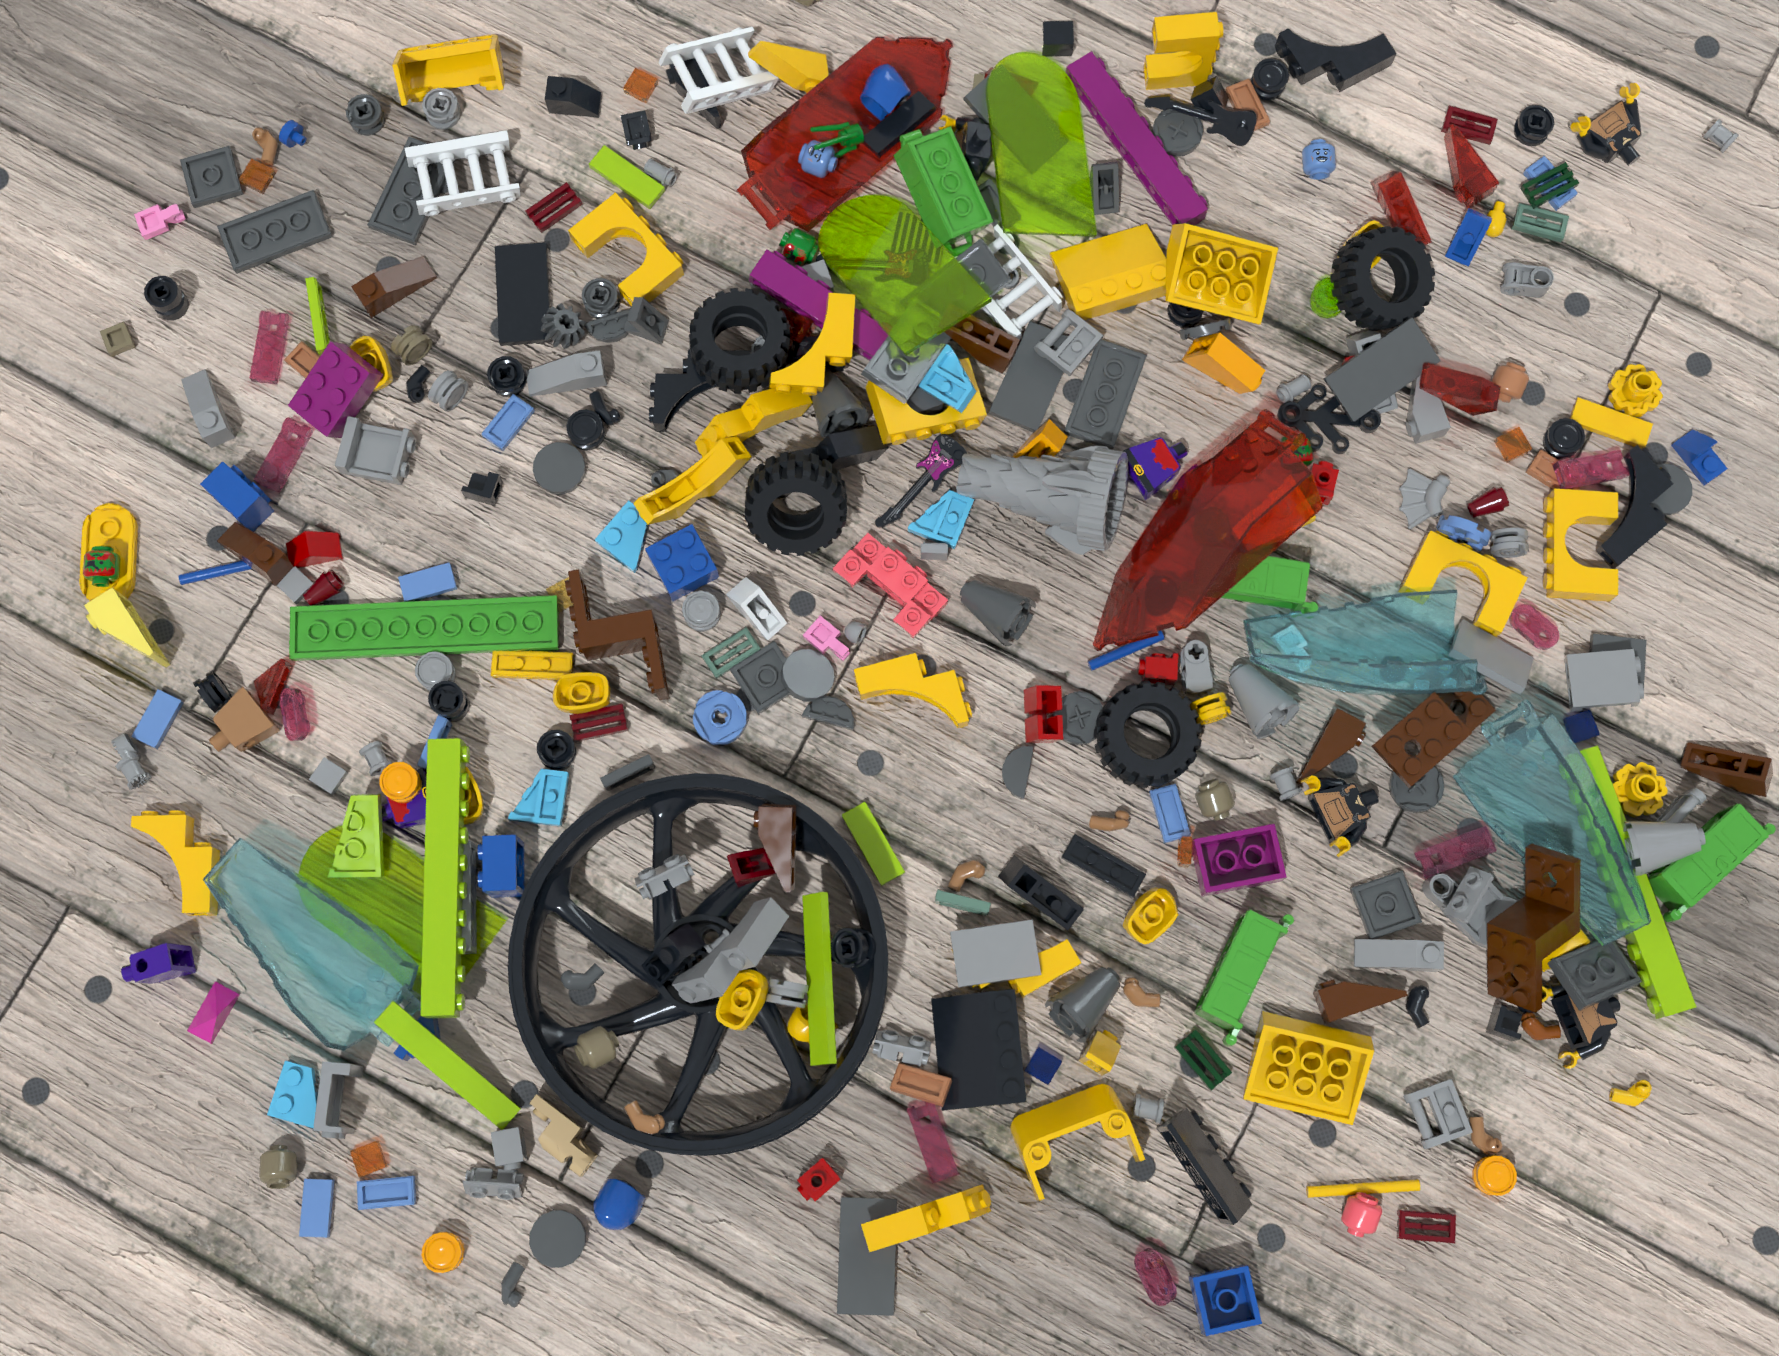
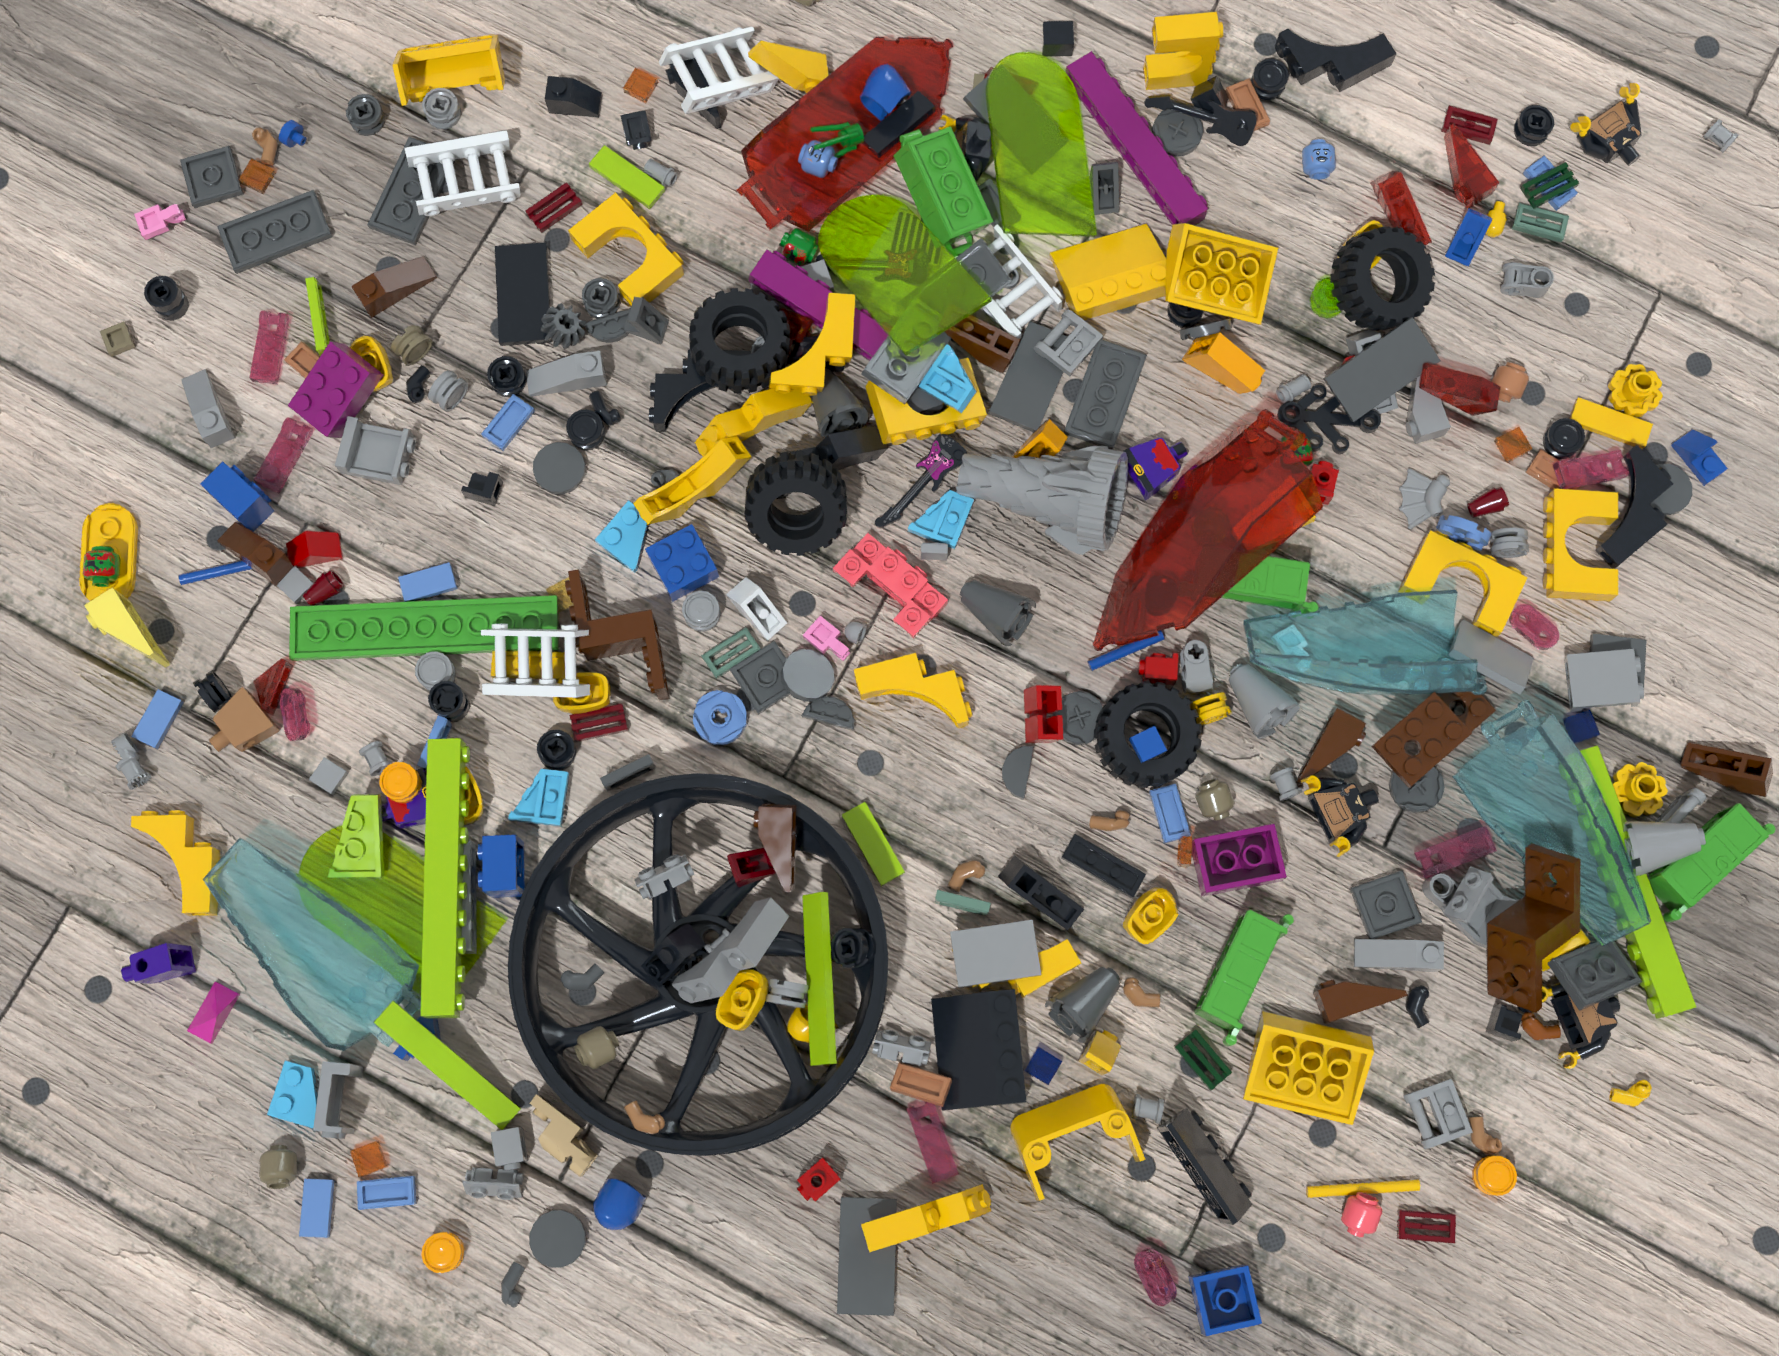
(547, 685): none -> white fence
(1148, 744): none -> blue tile

